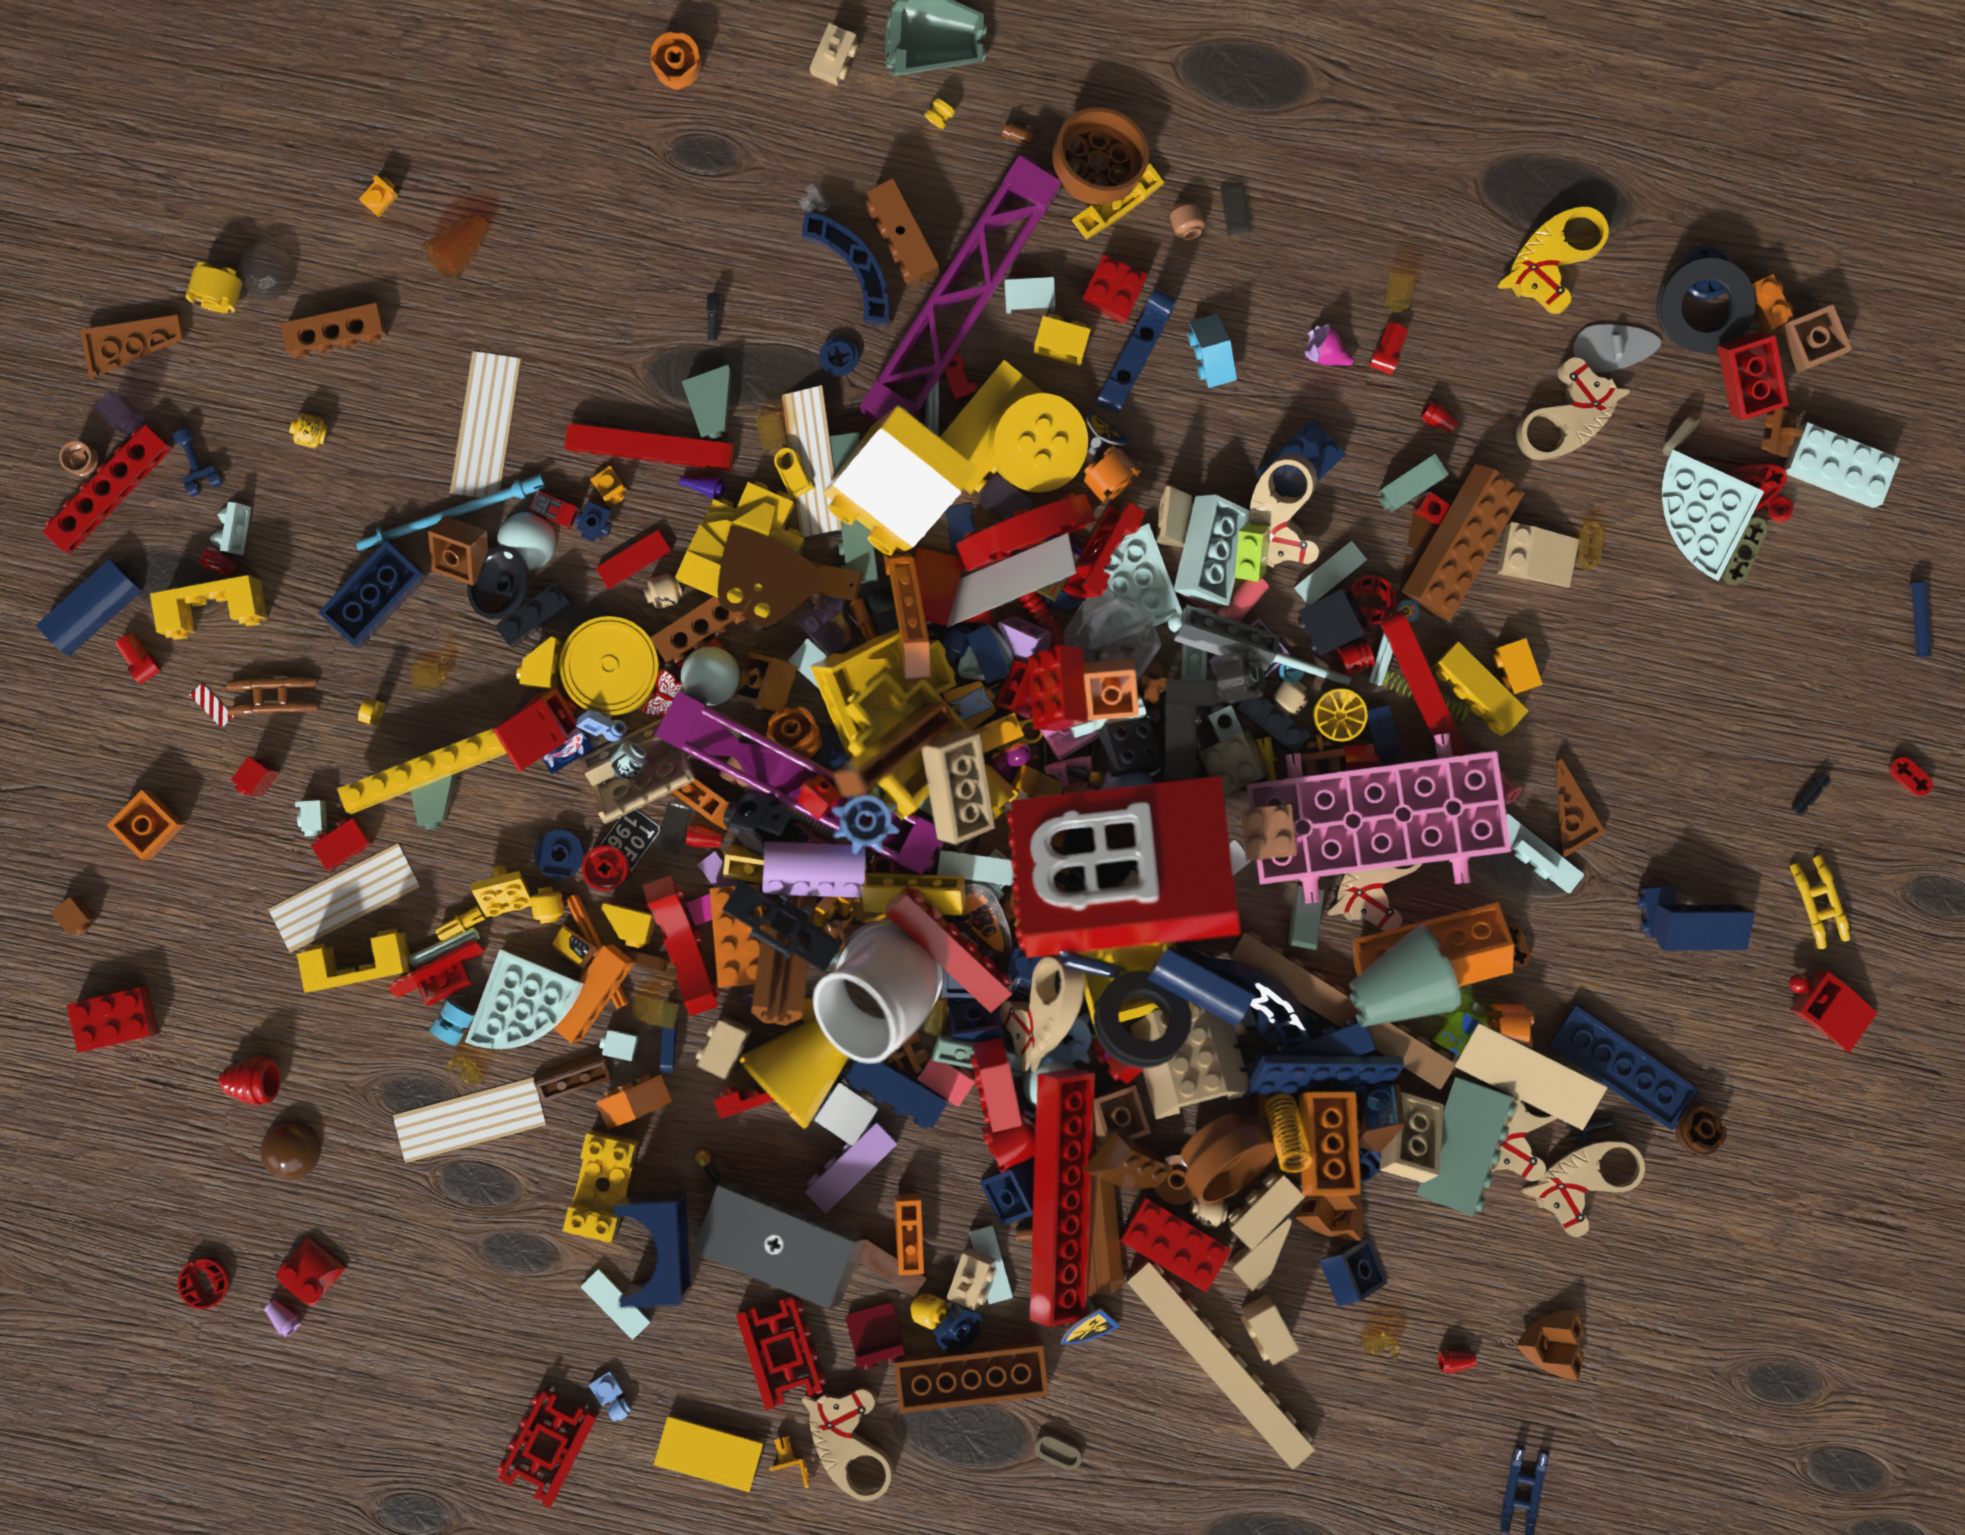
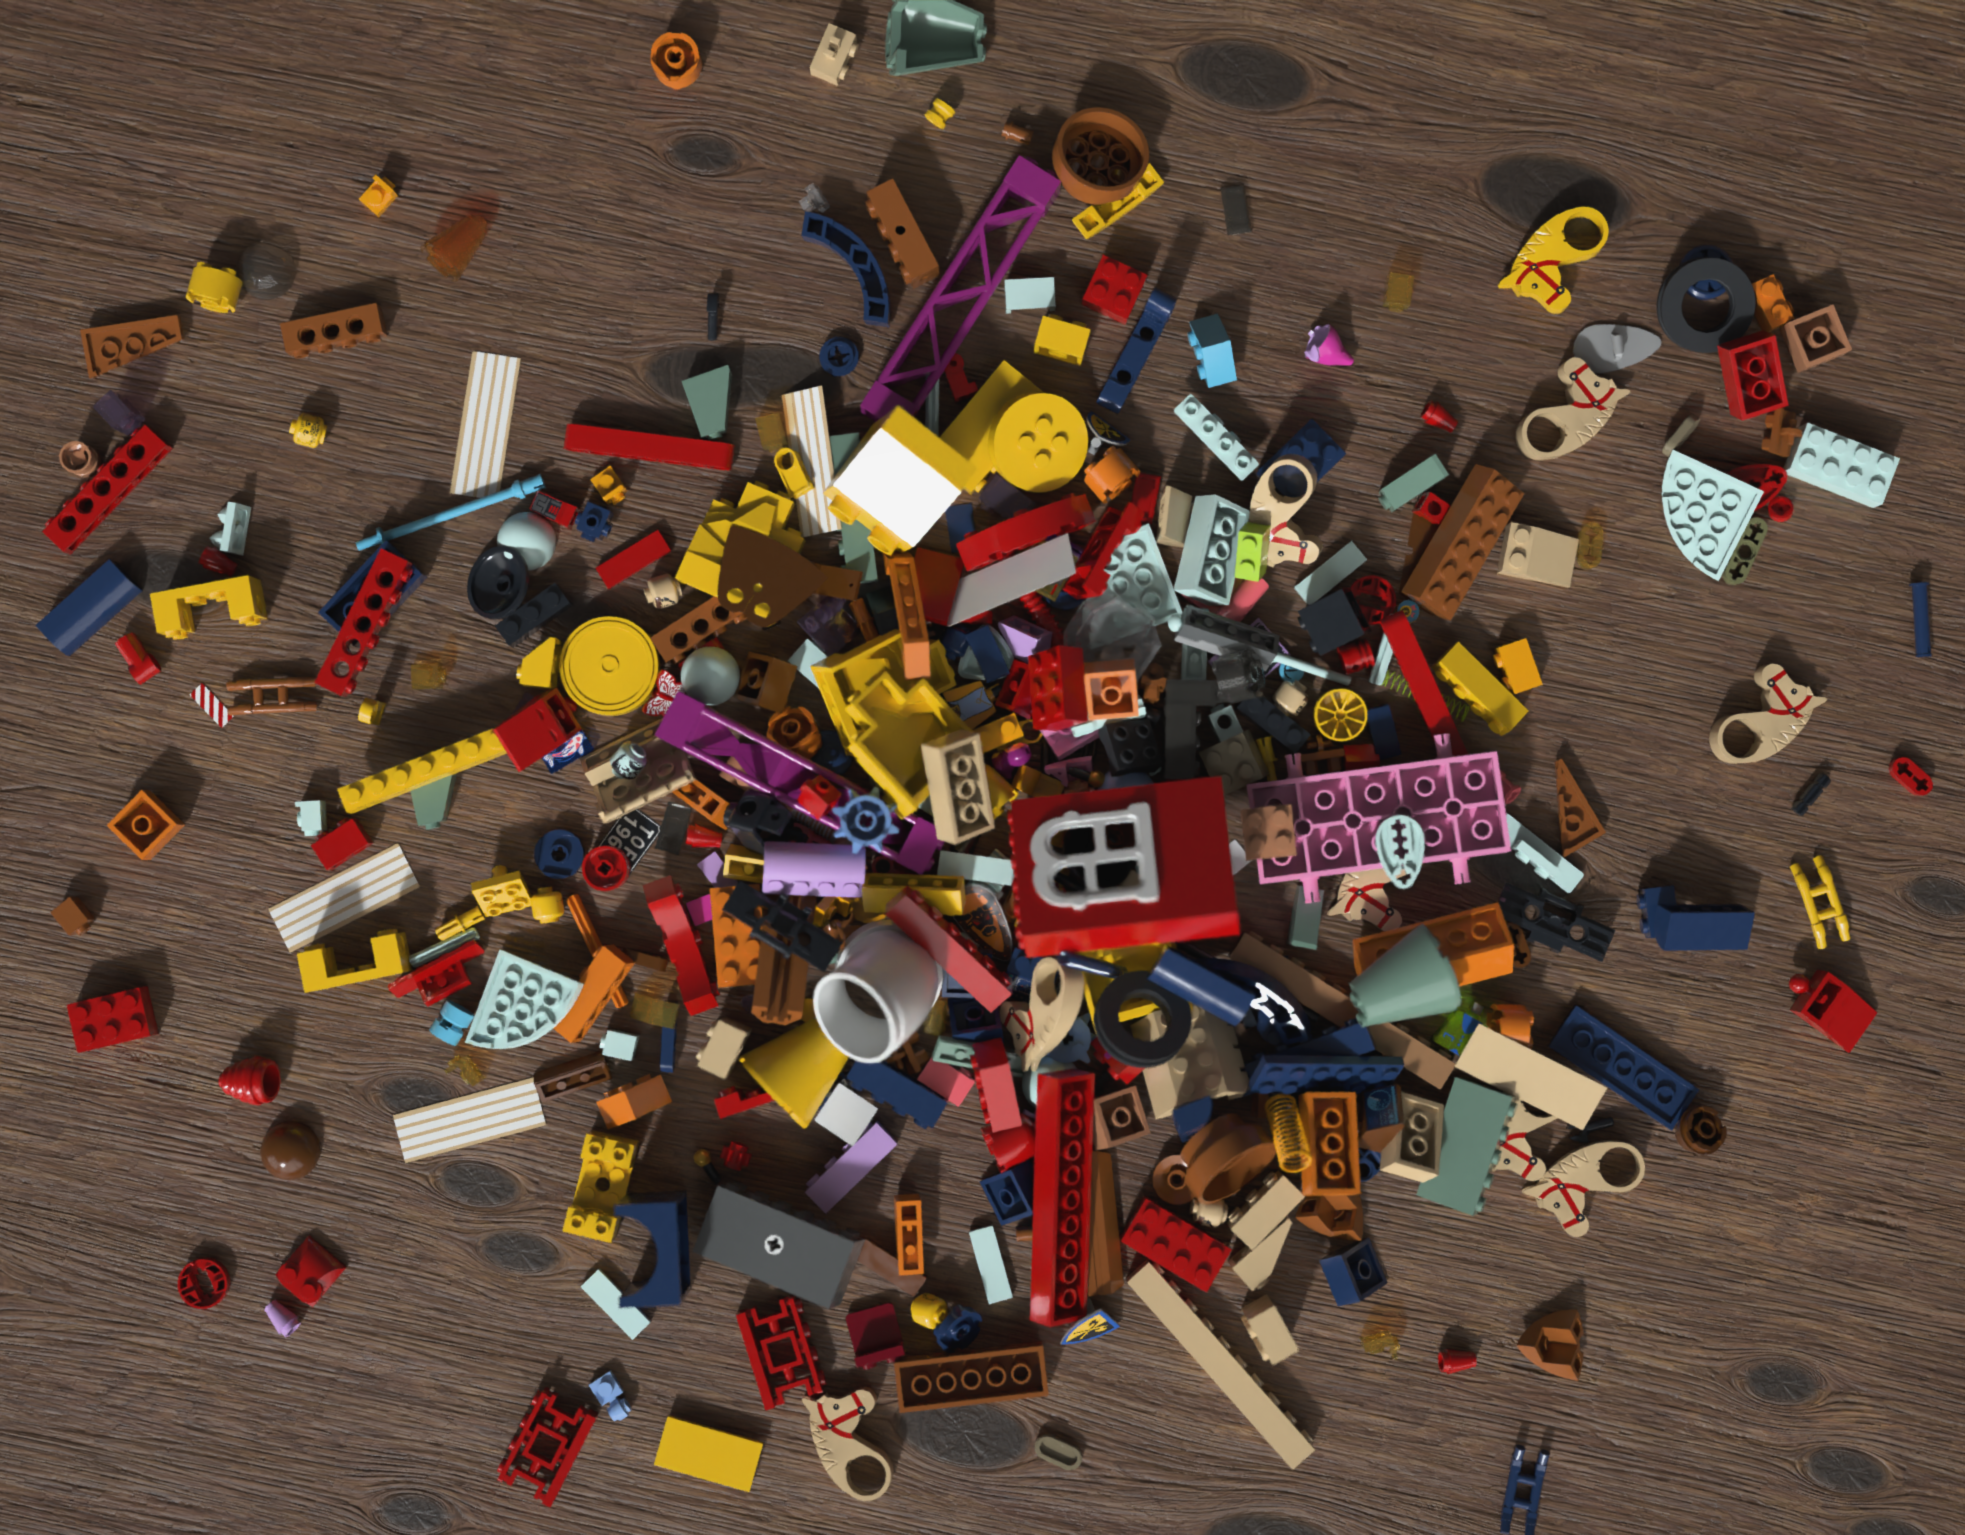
(184, 438): dark blue bar -> none
(254, 776): red brick -> none
(351, 630): none -> red brick
(457, 549): dark orange slope -> none
(573, 946): slope -> none
(595, 723): light blue plate -> none
(630, 924): yellow slope -> none
(709, 486): dark purple cone -> none
(735, 1155): none -> red gear
(787, 1459): light orange bracket -> none
(893, 748): dark orange brick -> none
(972, 1279): tan brick -> none
(1129, 1164): reddish brown slope -> none
(1145, 495): none -> red tile
(1187, 220): nougat head -> none
(1192, 1118): none -> dark blue brick
(1212, 432): none -> light aqua bracket
(1387, 353): red piece -> none
(1414, 844): none -> light aqua piece
(1551, 928): none -> black piece
(1783, 716): none -> tan animal

